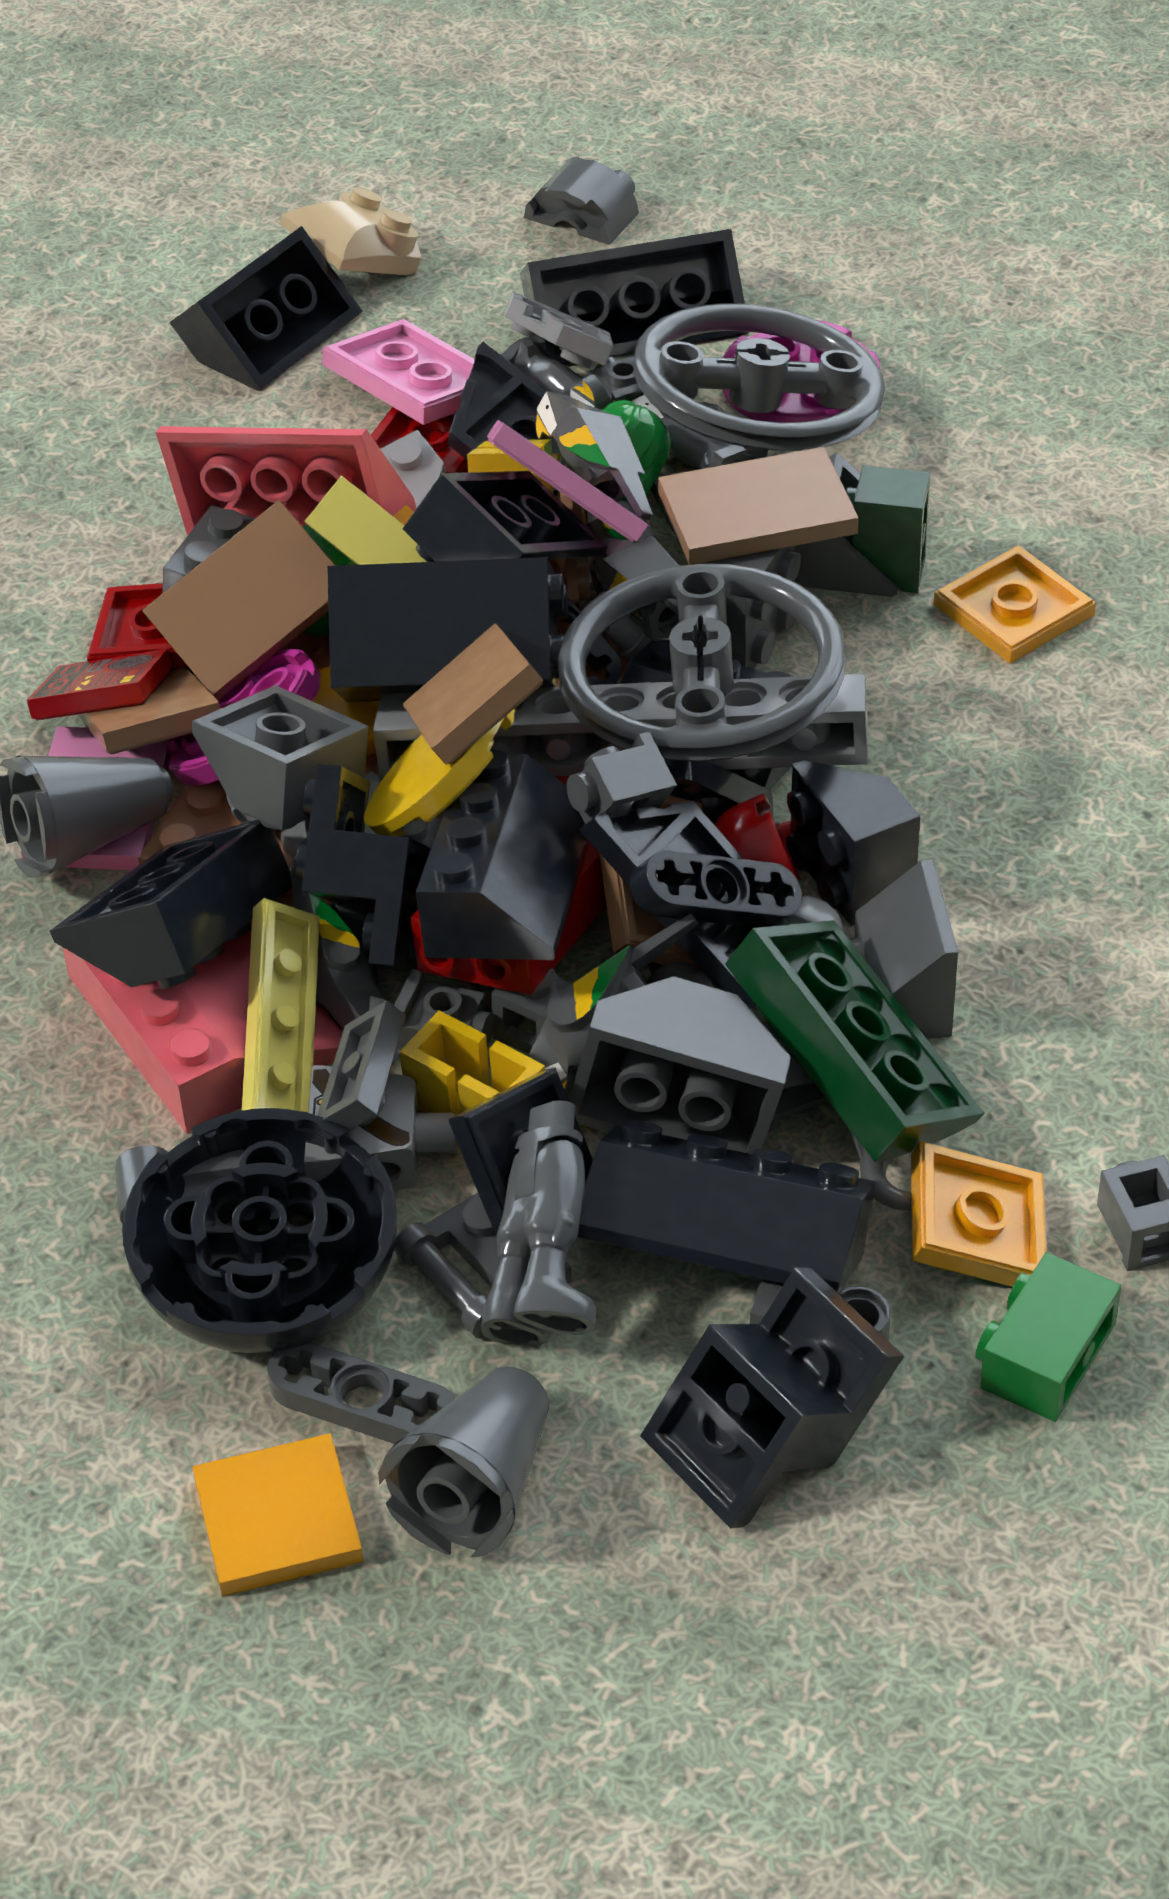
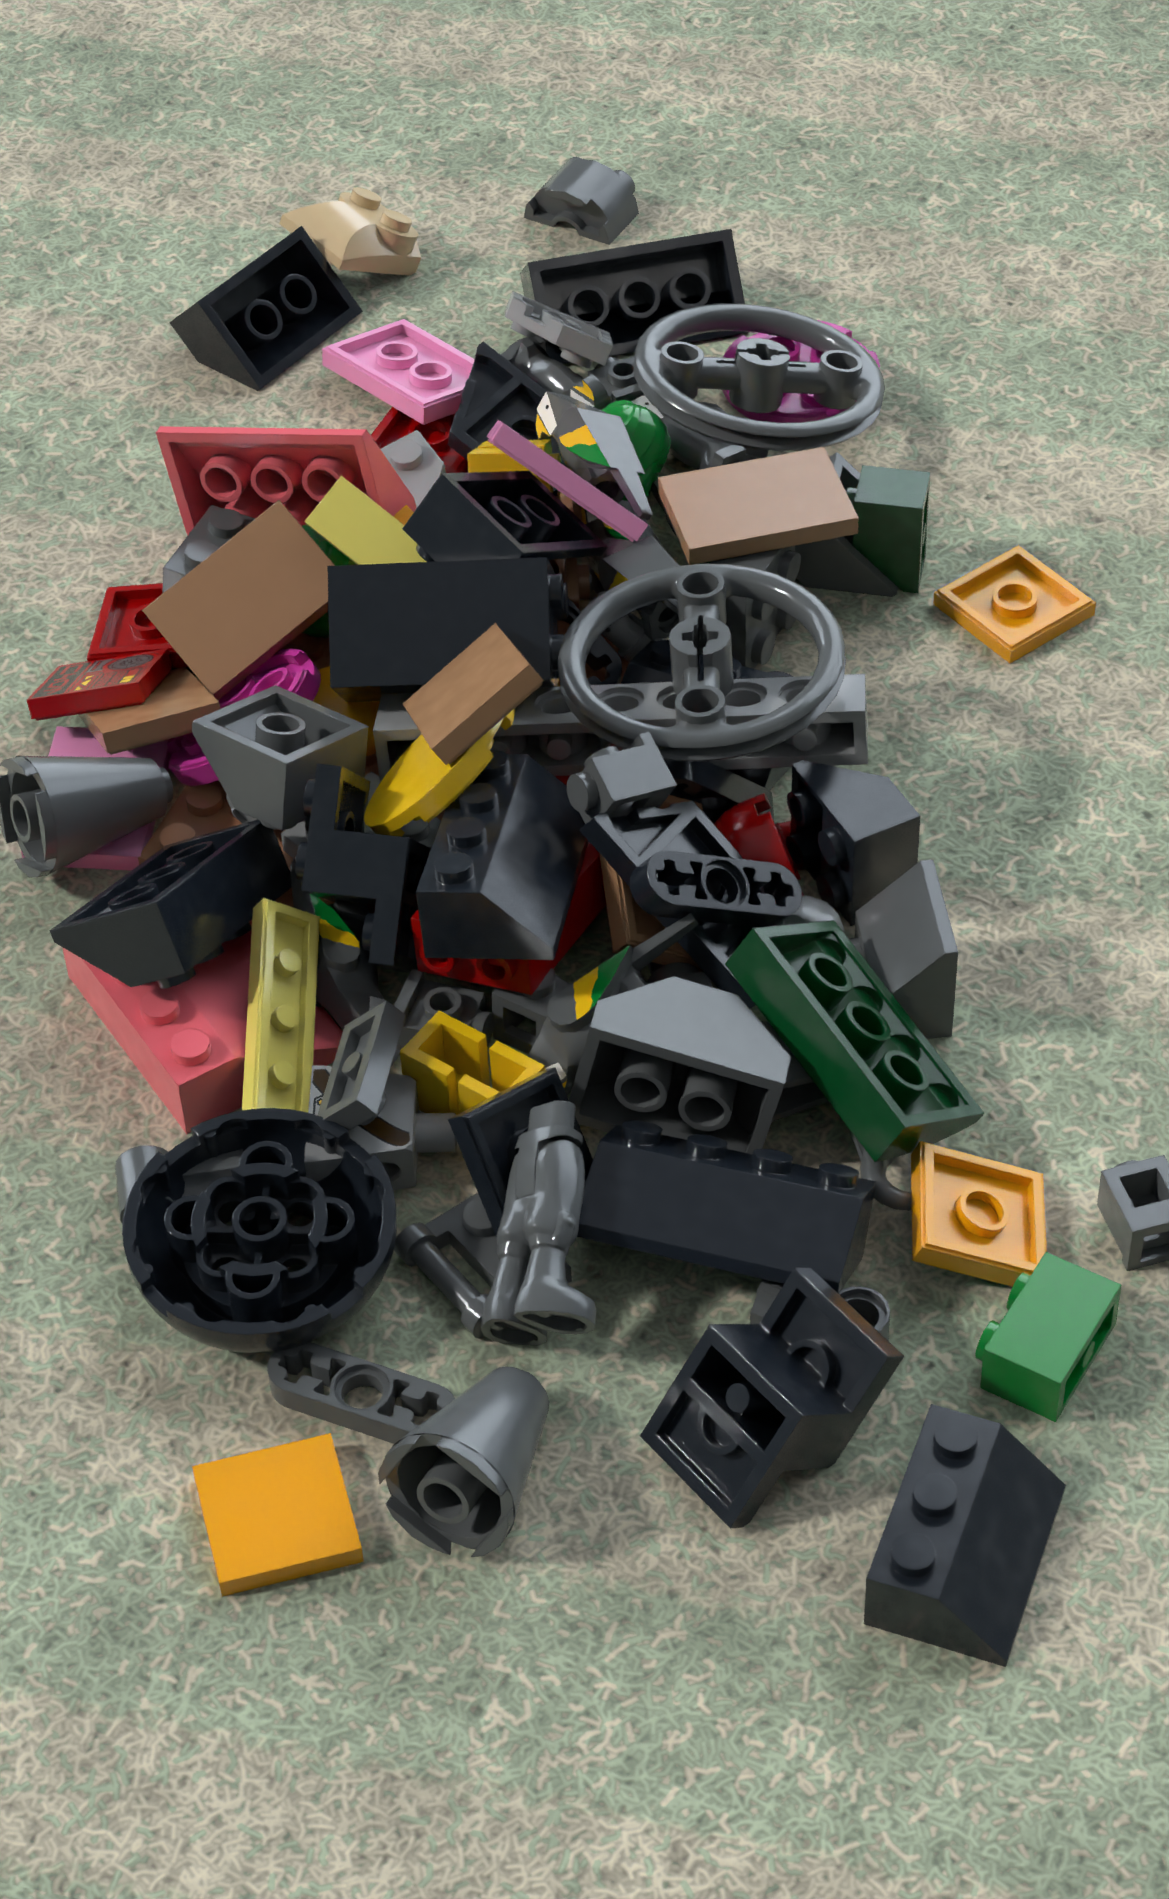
(963, 1538): none -> black slope

